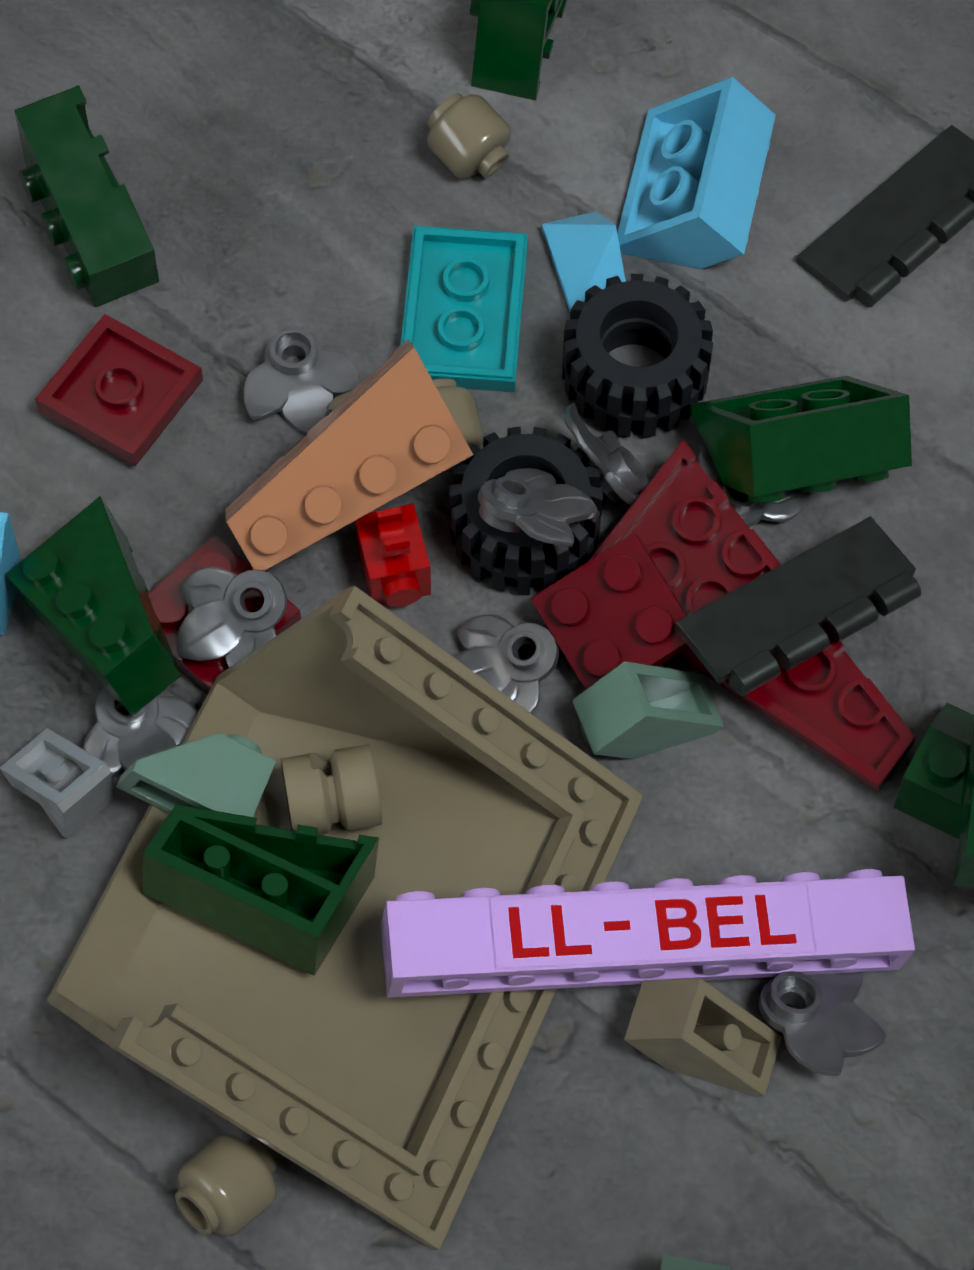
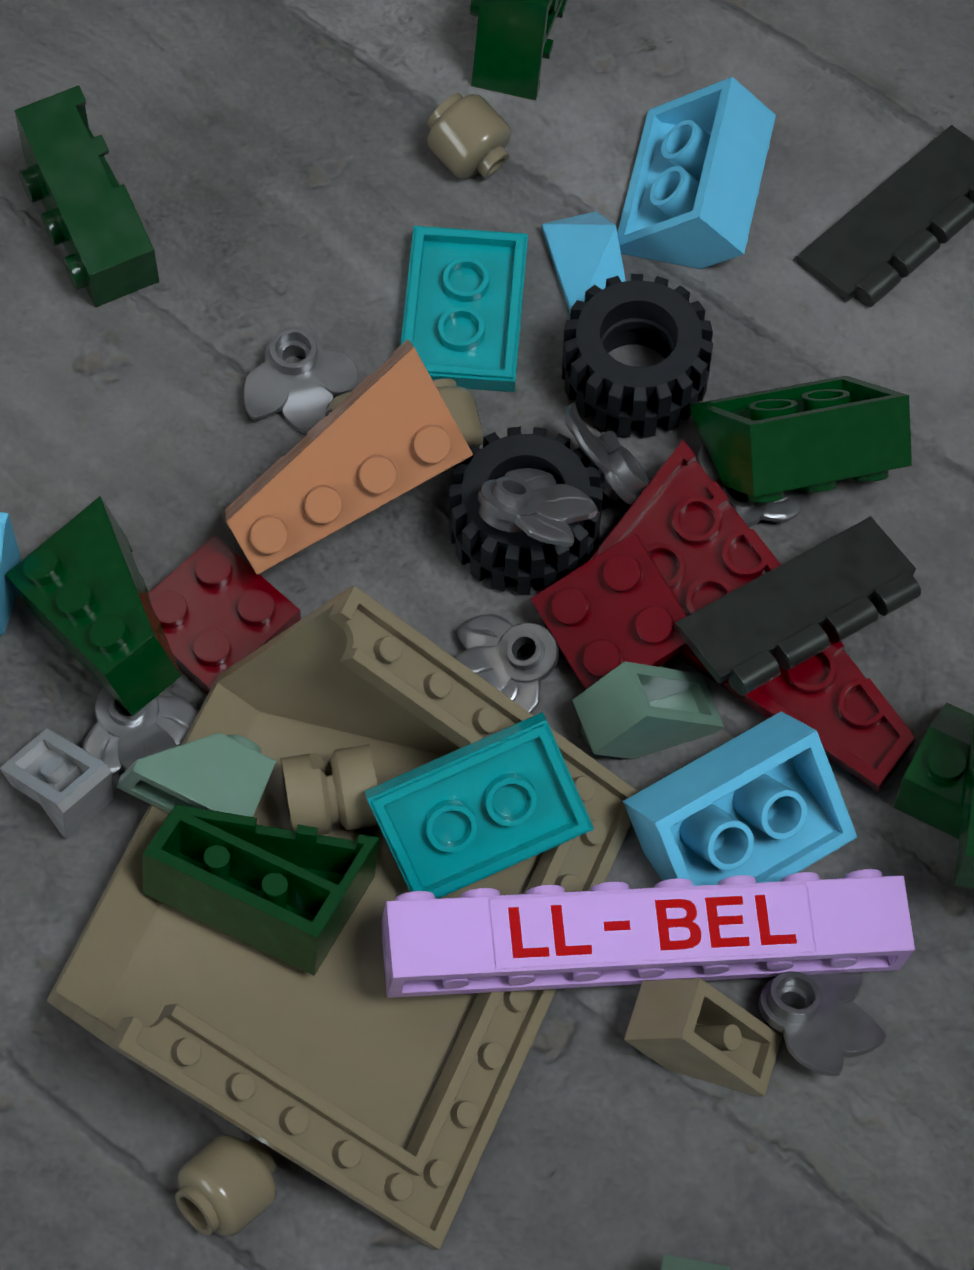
(119, 389): dark red plate -> none
(219, 618): flat silver plate -> none
(393, 556): red brick -> none
(480, 808): none -> teal tile
(745, 808): none -> medium azure slope

